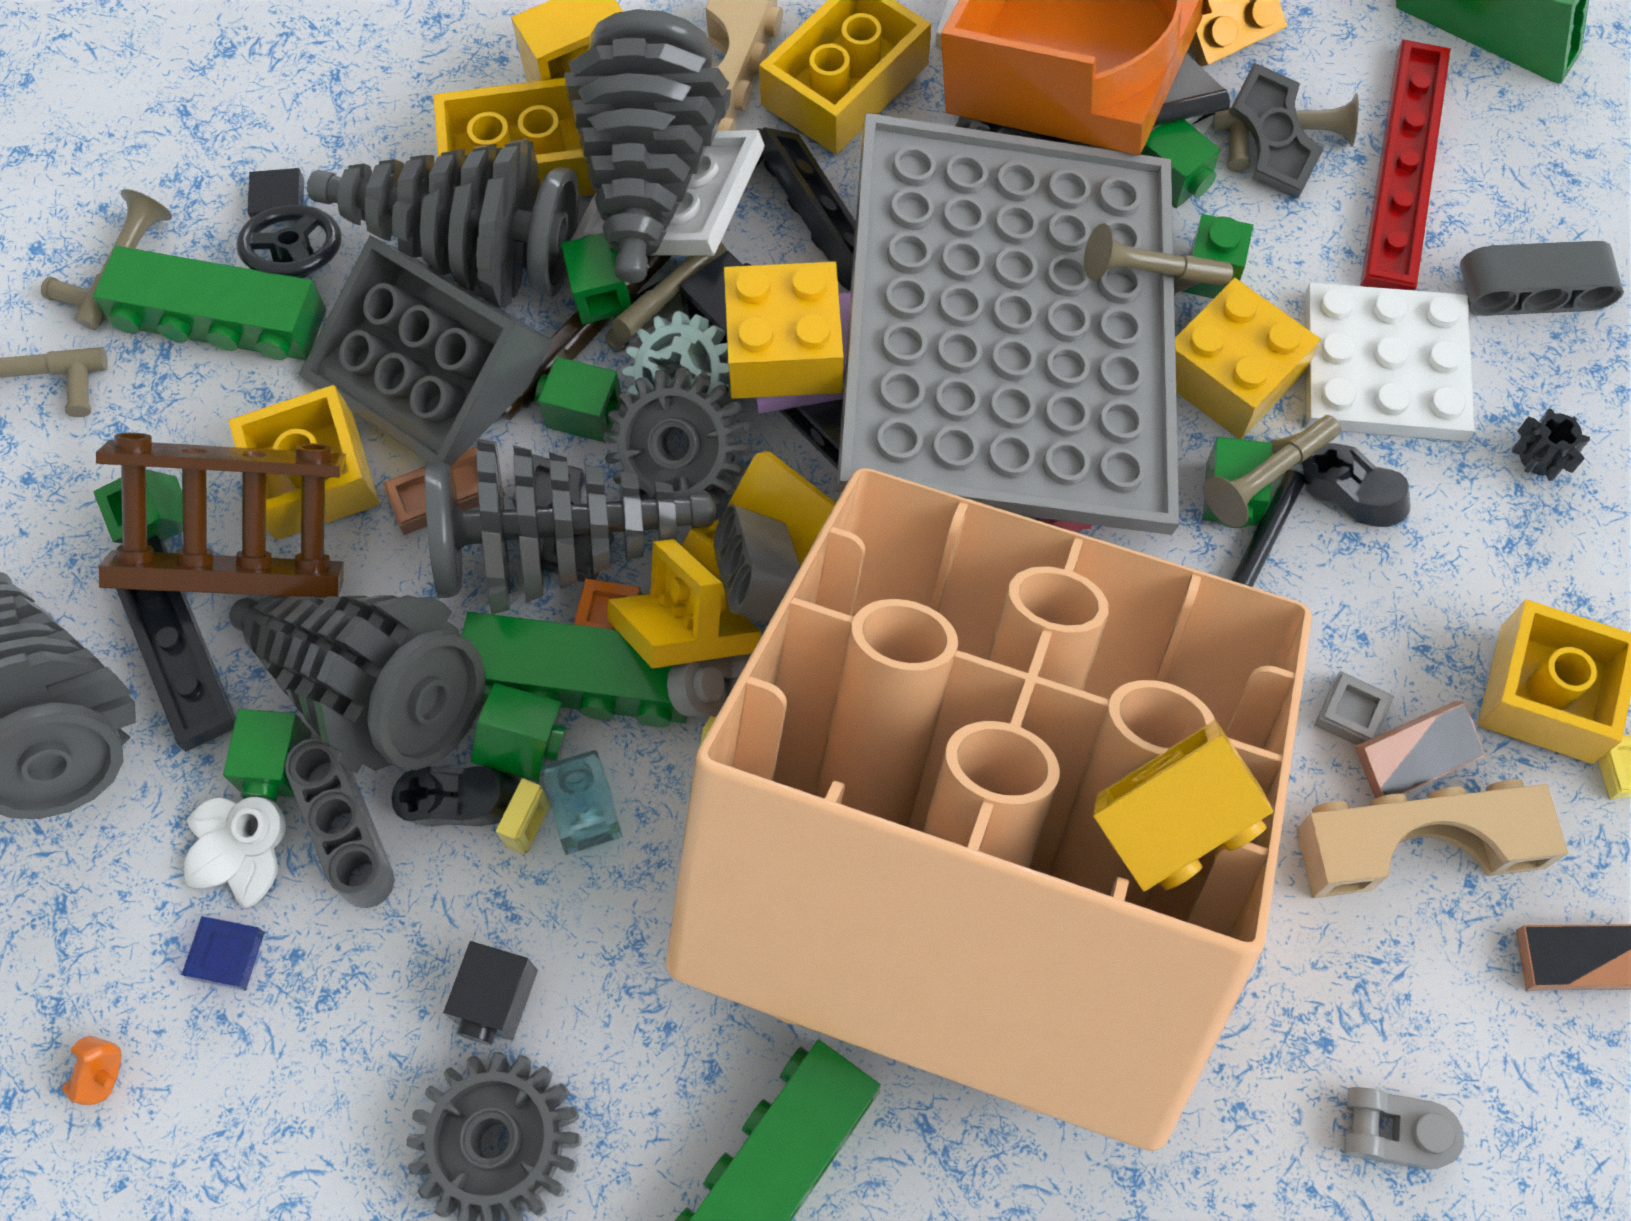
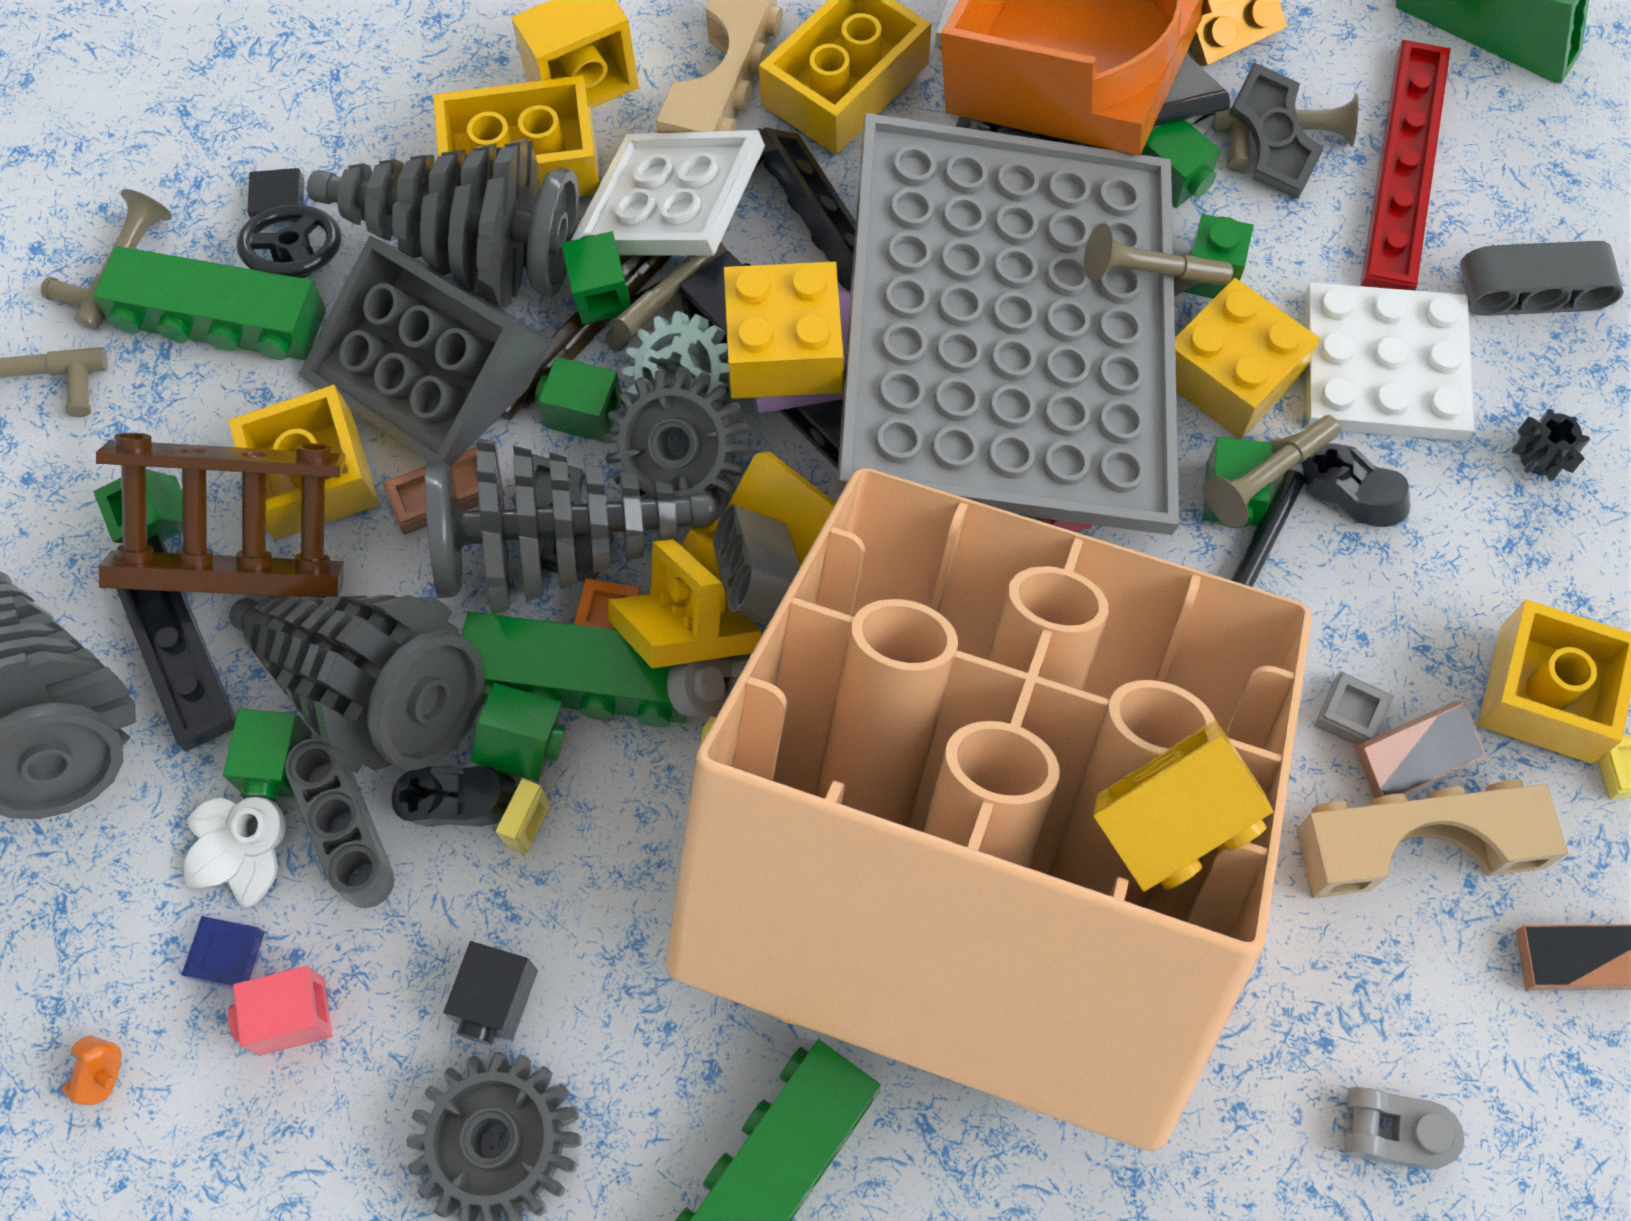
(280, 1011): none -> coral brick
(581, 801): clear light blue bracket -> none
(643, 124): dark grey plant -> none

